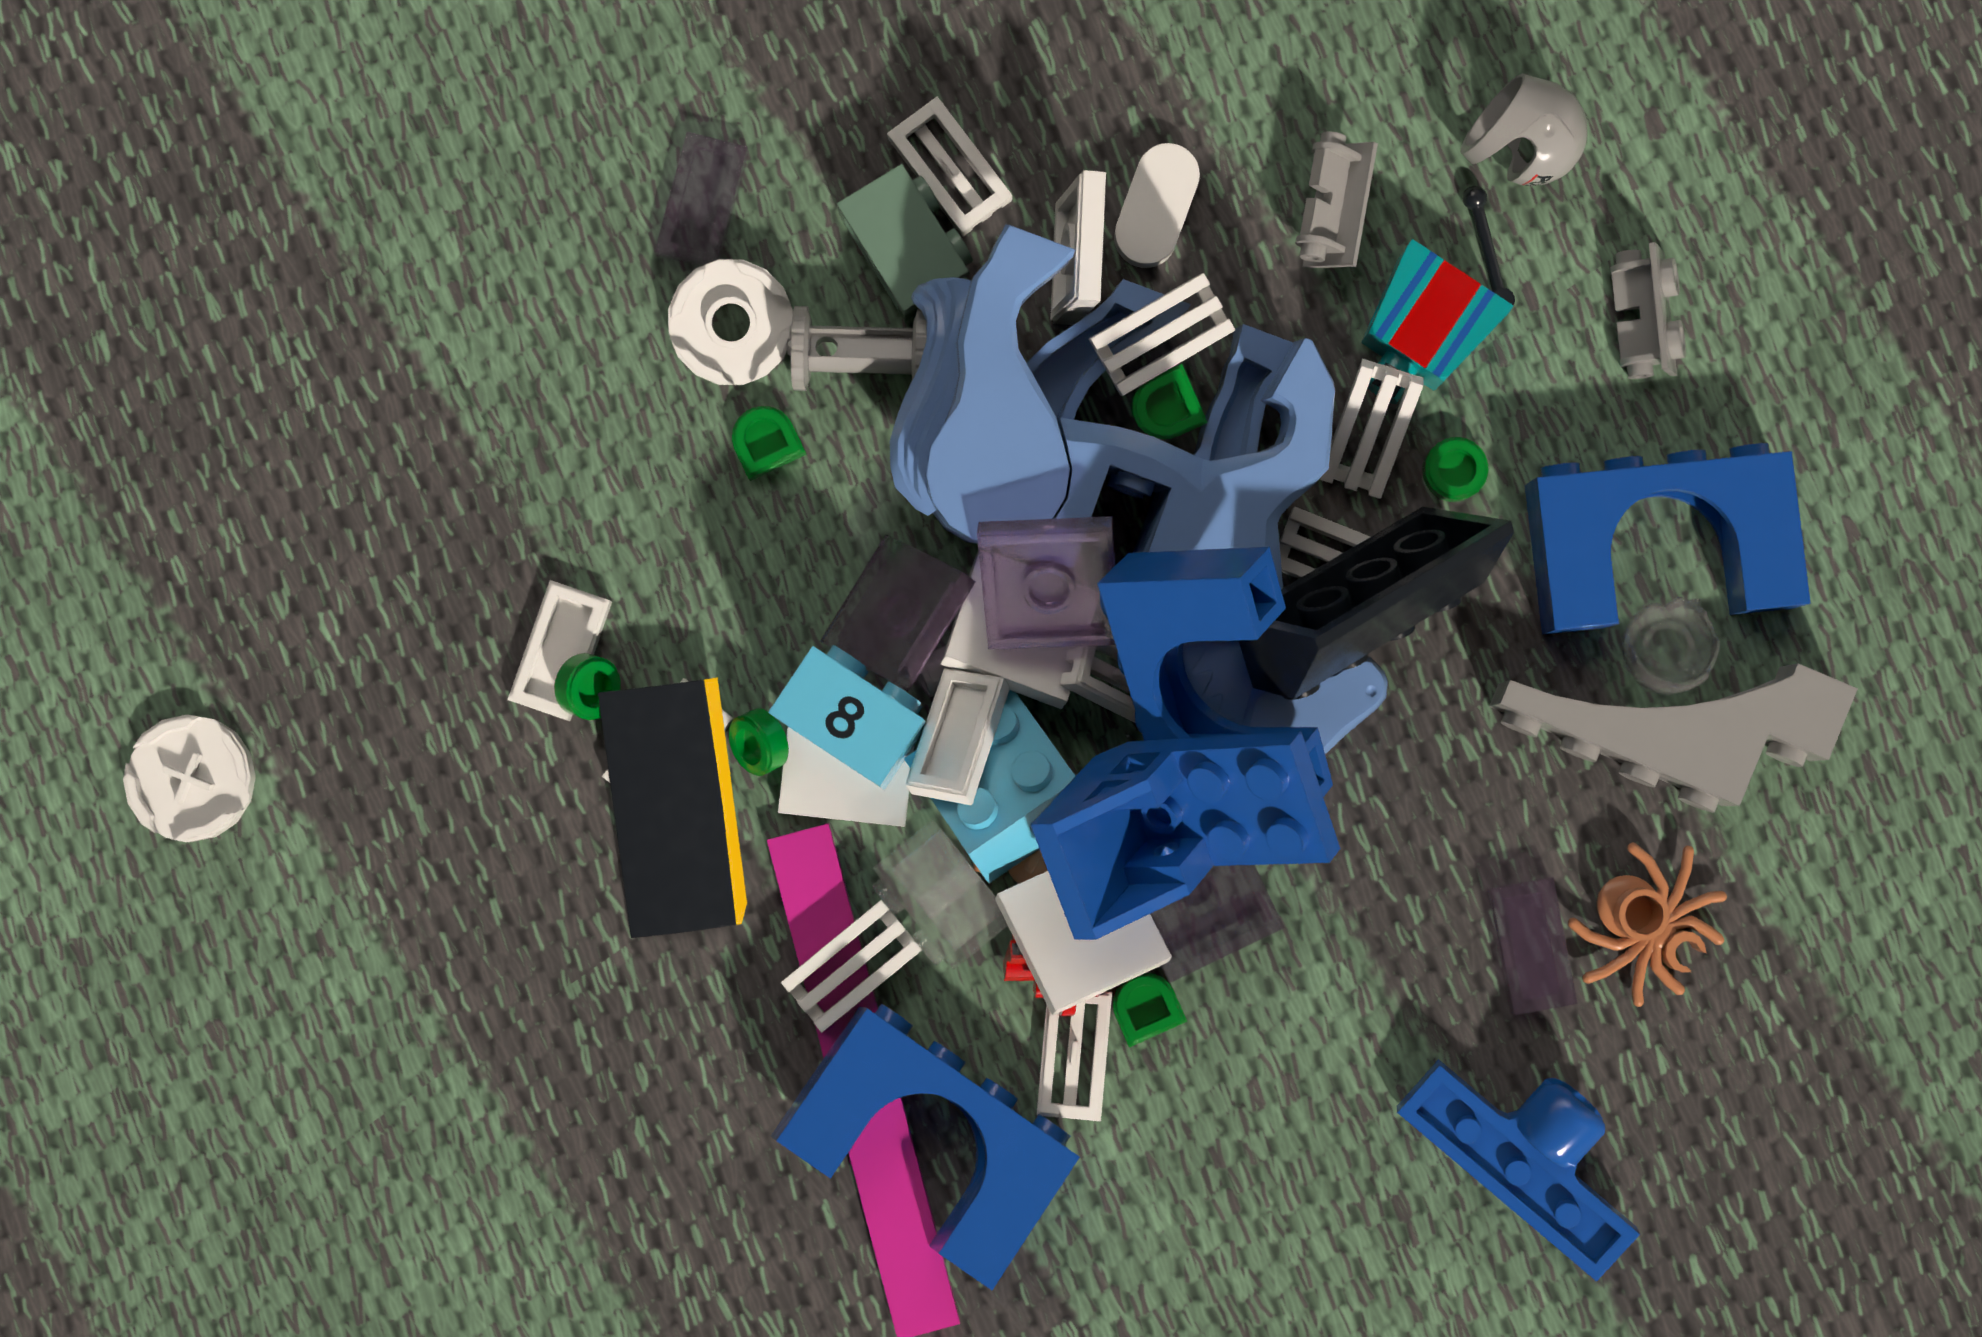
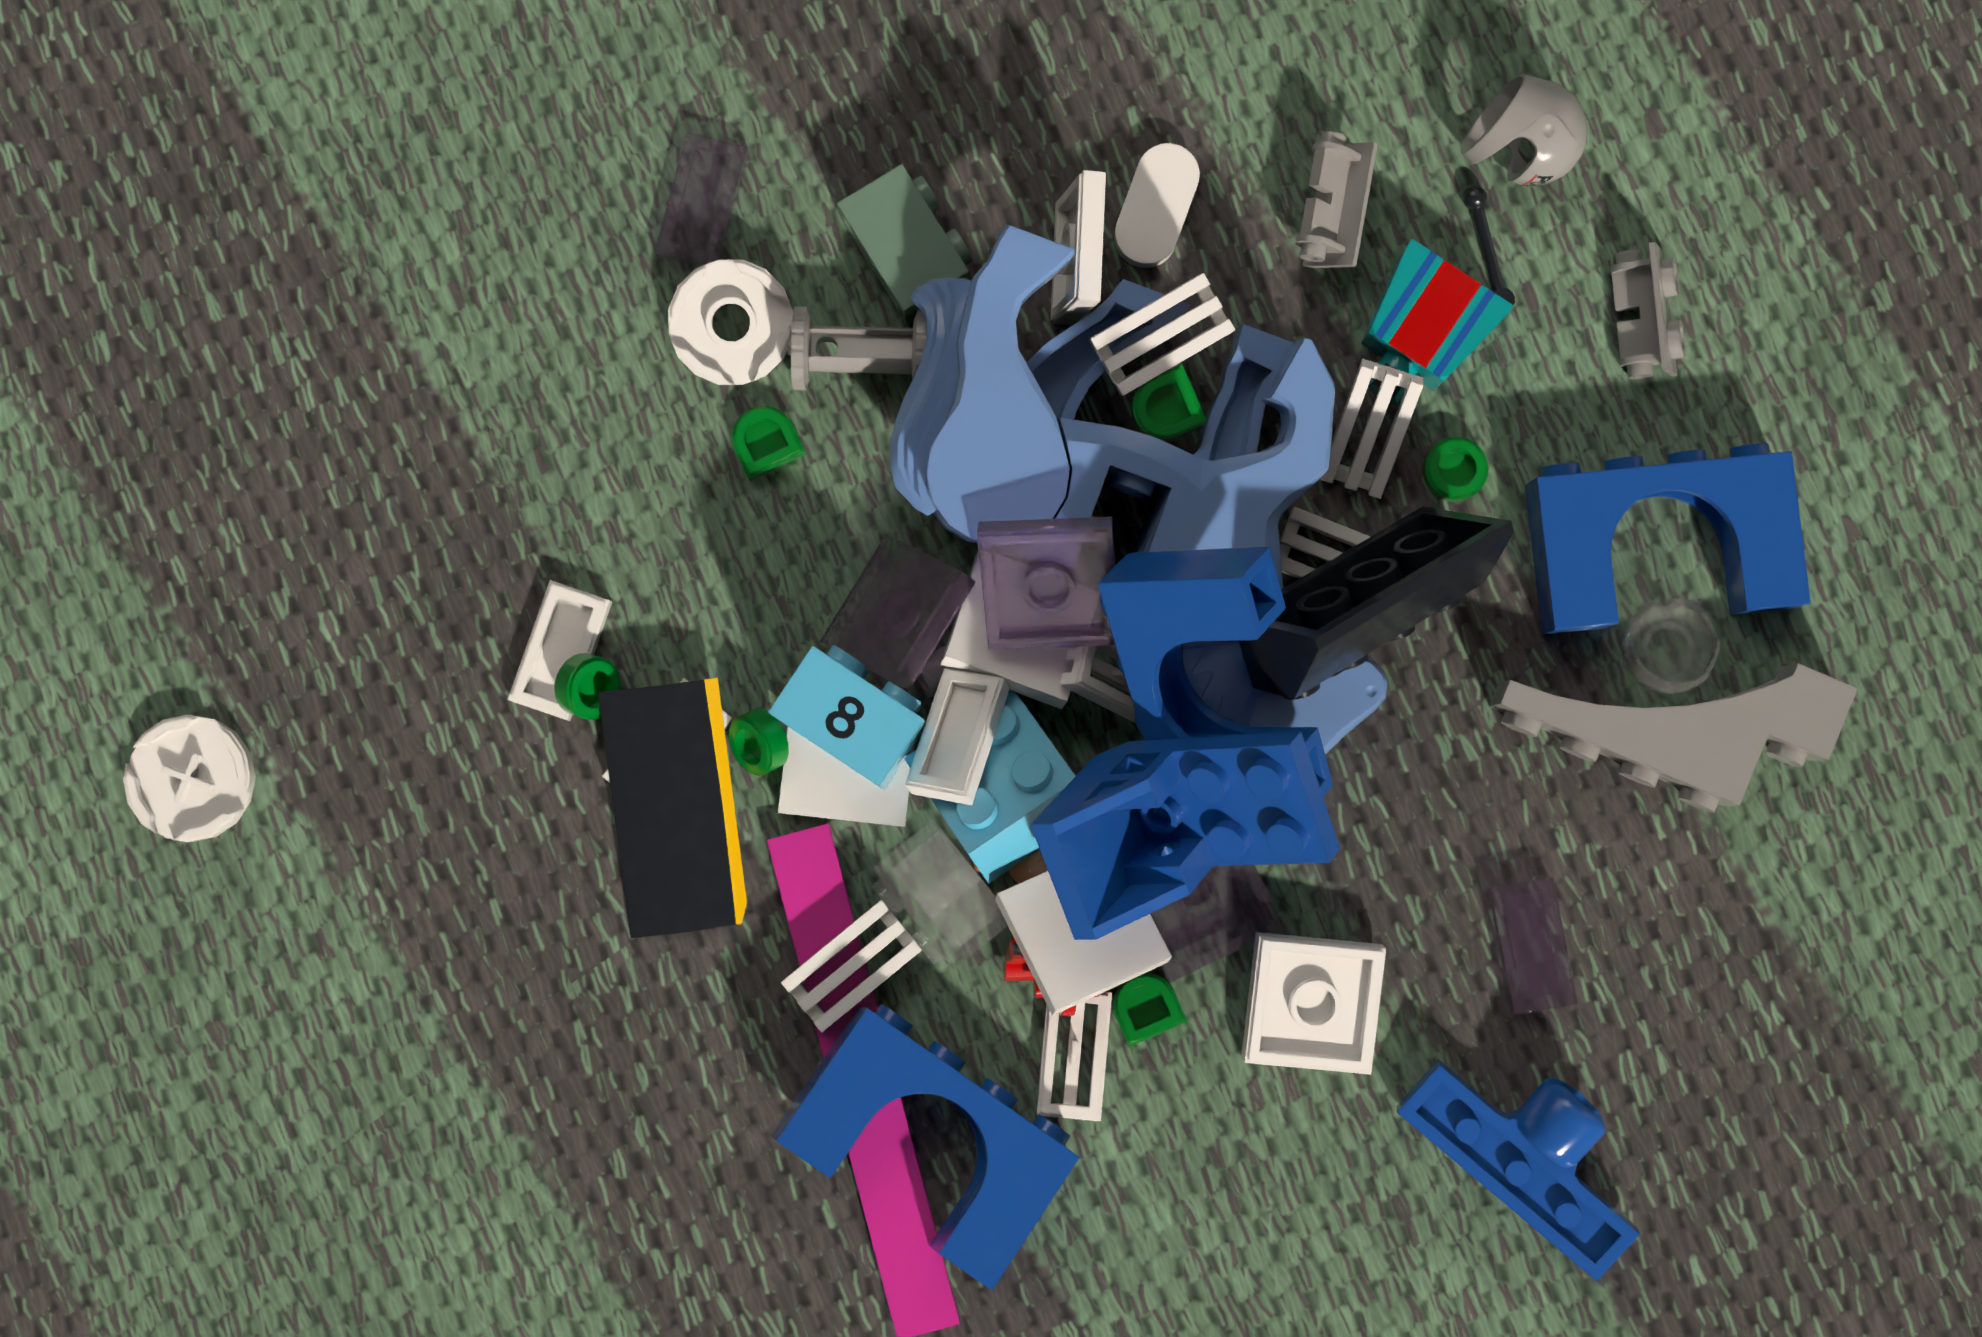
(981, 209): white tile -> none
(1313, 1003): none -> white tile
(1649, 923): nougat animal -> none

